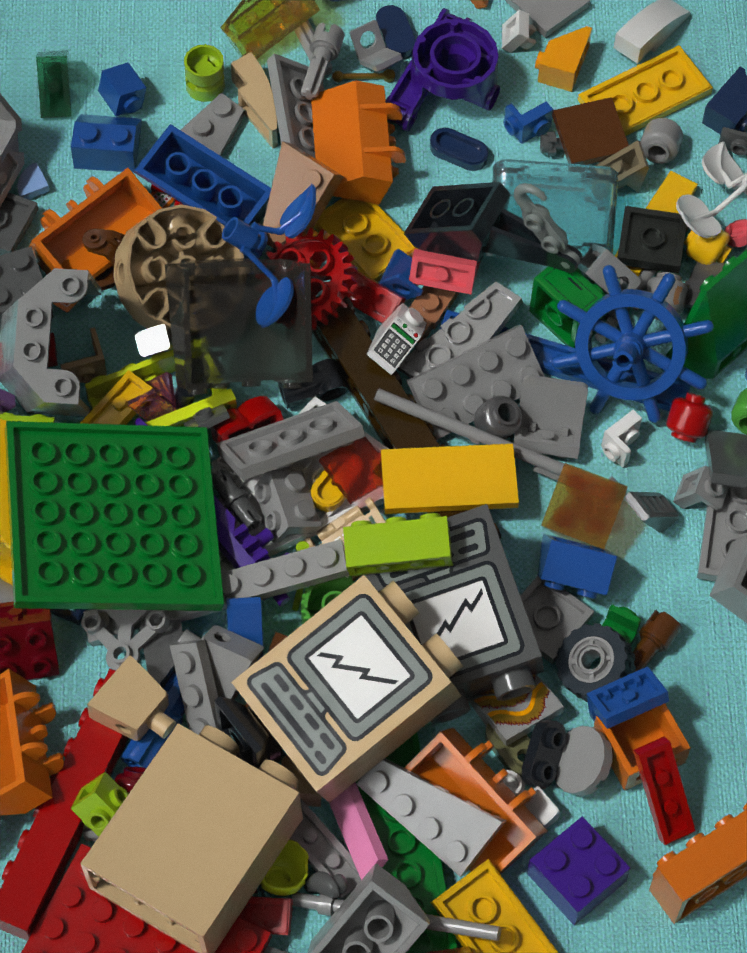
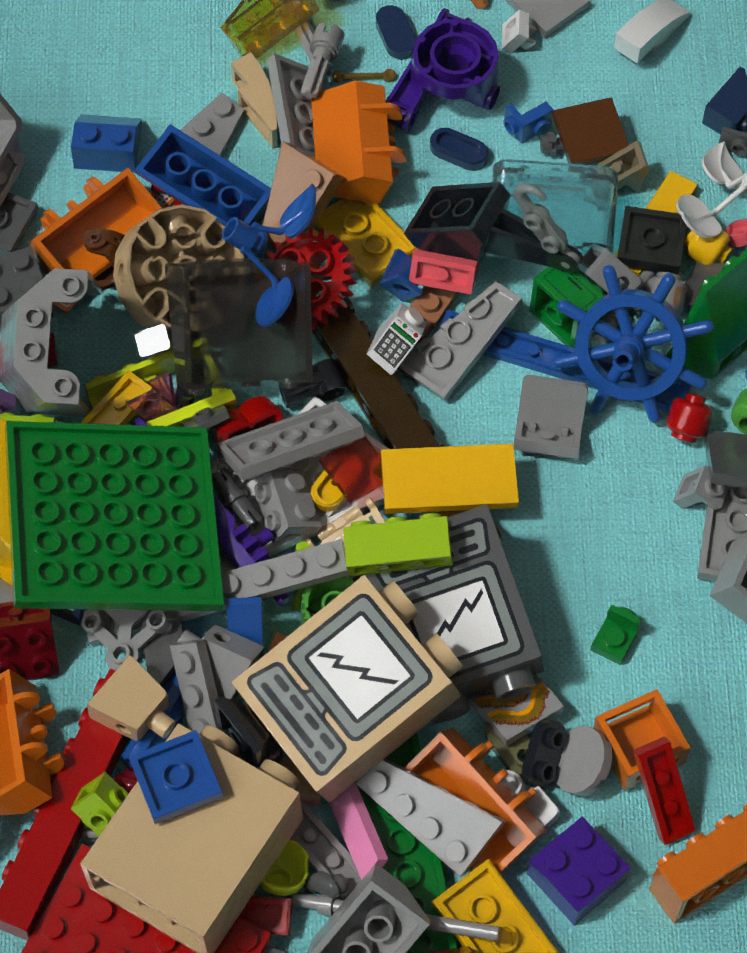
(32, 182): light blue tile -> none
(54, 83): clear green slope -> none
(89, 367): tan bracket -> none
(122, 89): blue brick -> none
(175, 777): none -> blue plate
(204, 72): lime wheel -> none
(374, 297): red plate -> none
(377, 56): light grey bracket -> none
(476, 376): light grey plate -> none
(499, 416): flat silver head -> none
(542, 463): light grey bar -> none
(553, 616): light grey plate -> none
(563, 59): light orange slope -> none
(575, 565): blue slope -> none
(583, 648): black wheel -> none
(584, 506): clear orange brick -> none
(620, 436): white bracket -> none
(626, 697): blue bracket -> none
(652, 89): yellow tile -> none
(653, 509): dark grey slope -> none
(655, 636): reddish brown piece -> none
(661, 140): light grey head -> none

